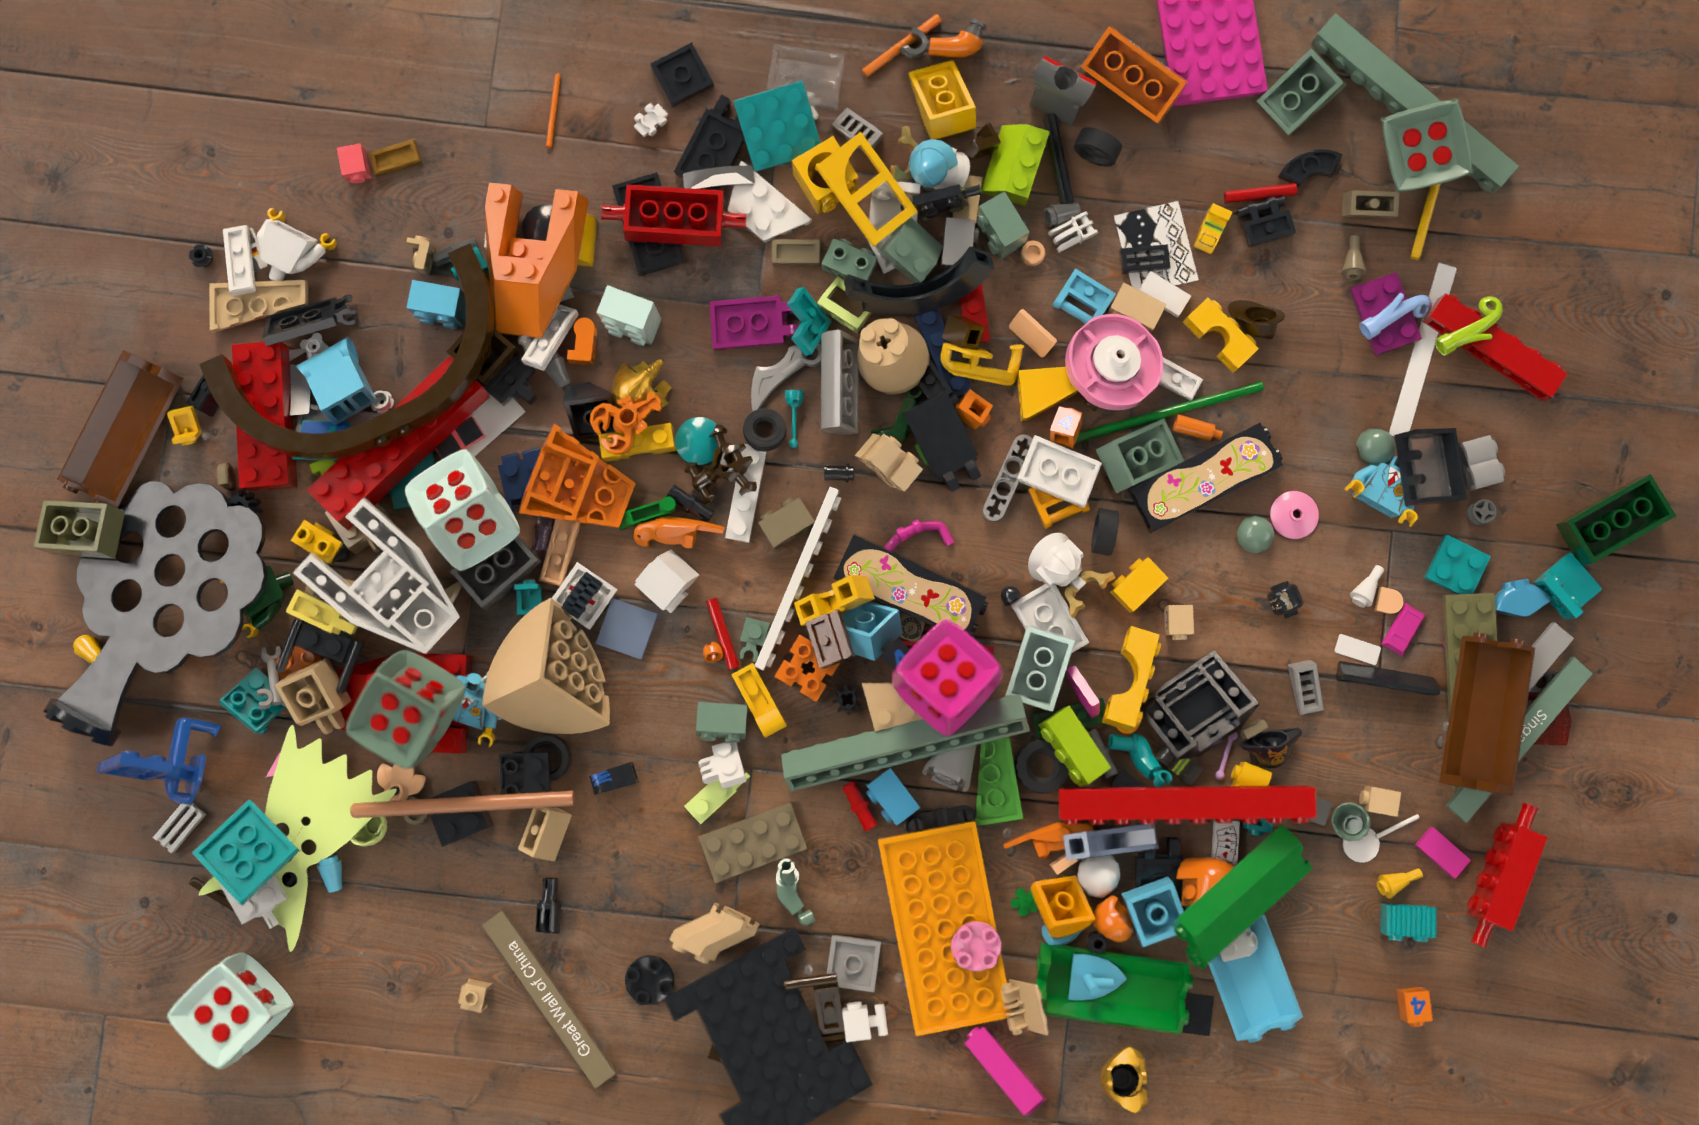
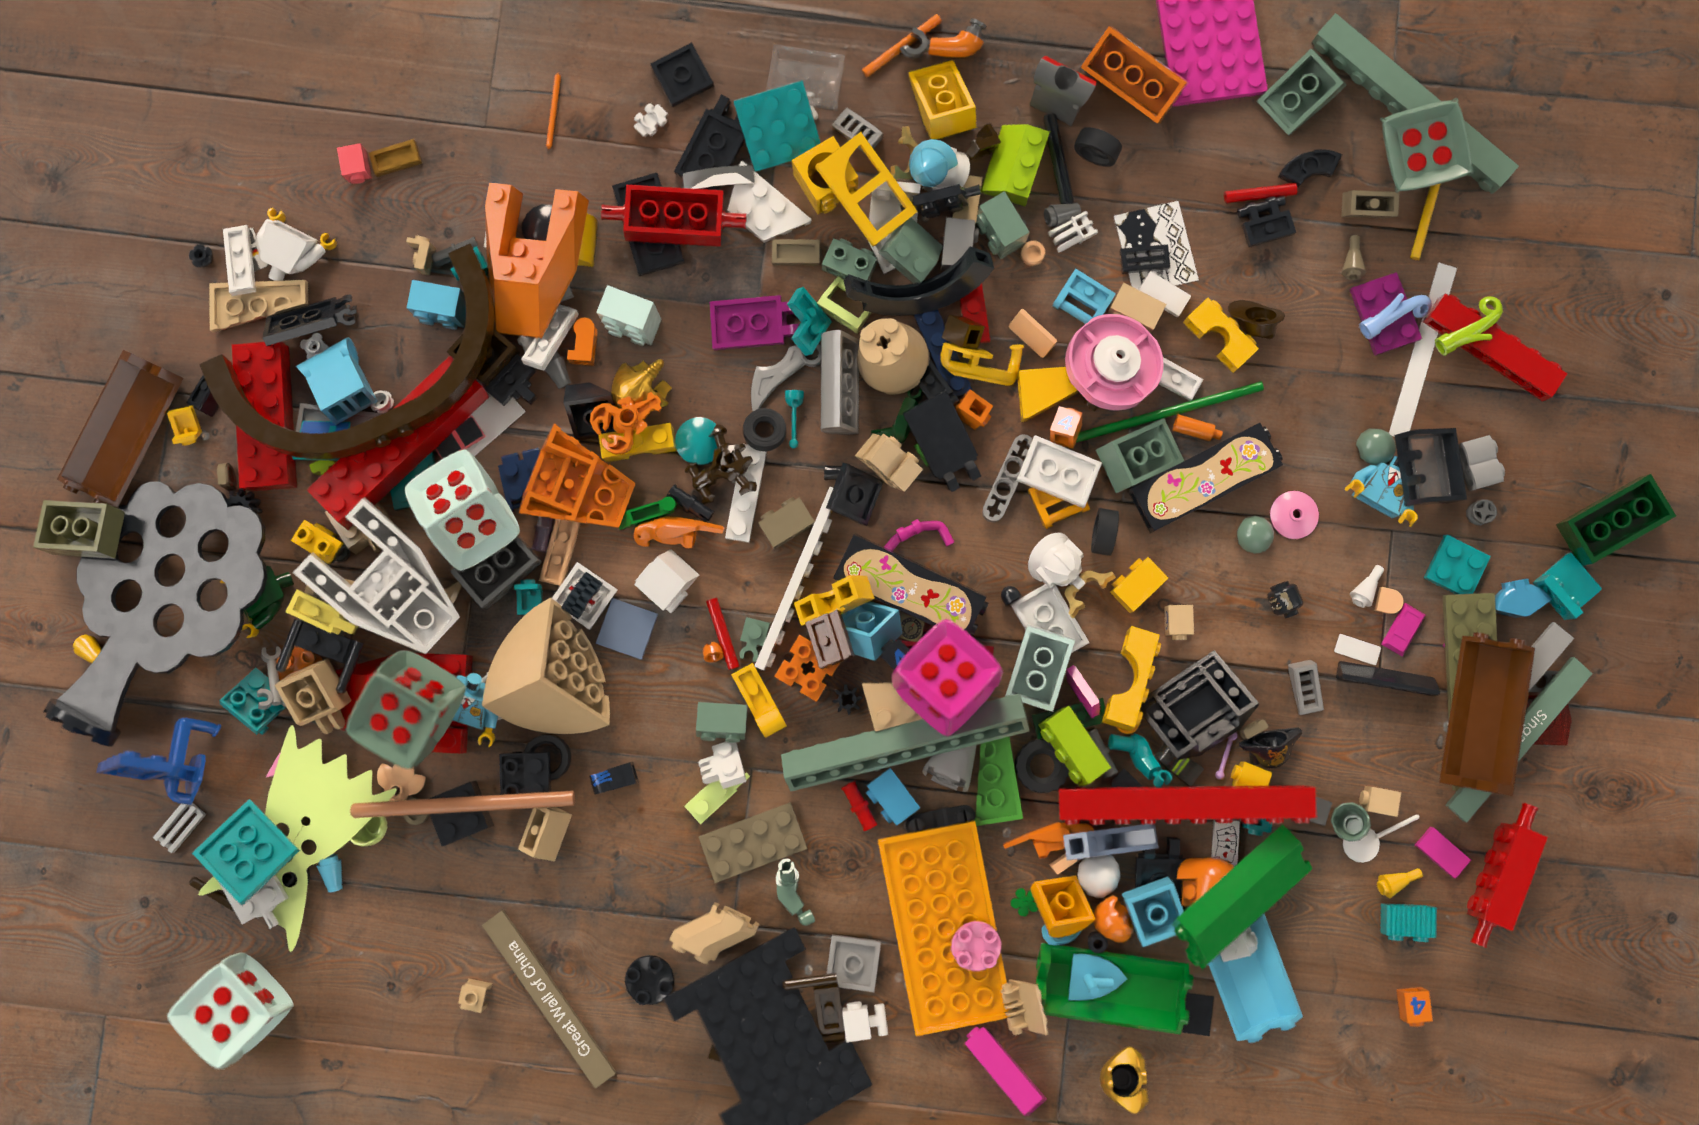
(299, 388): white sticker -> none
(548, 909): black arm -> none
(854, 494): none -> black tile
(1212, 228): yellow leg -> none

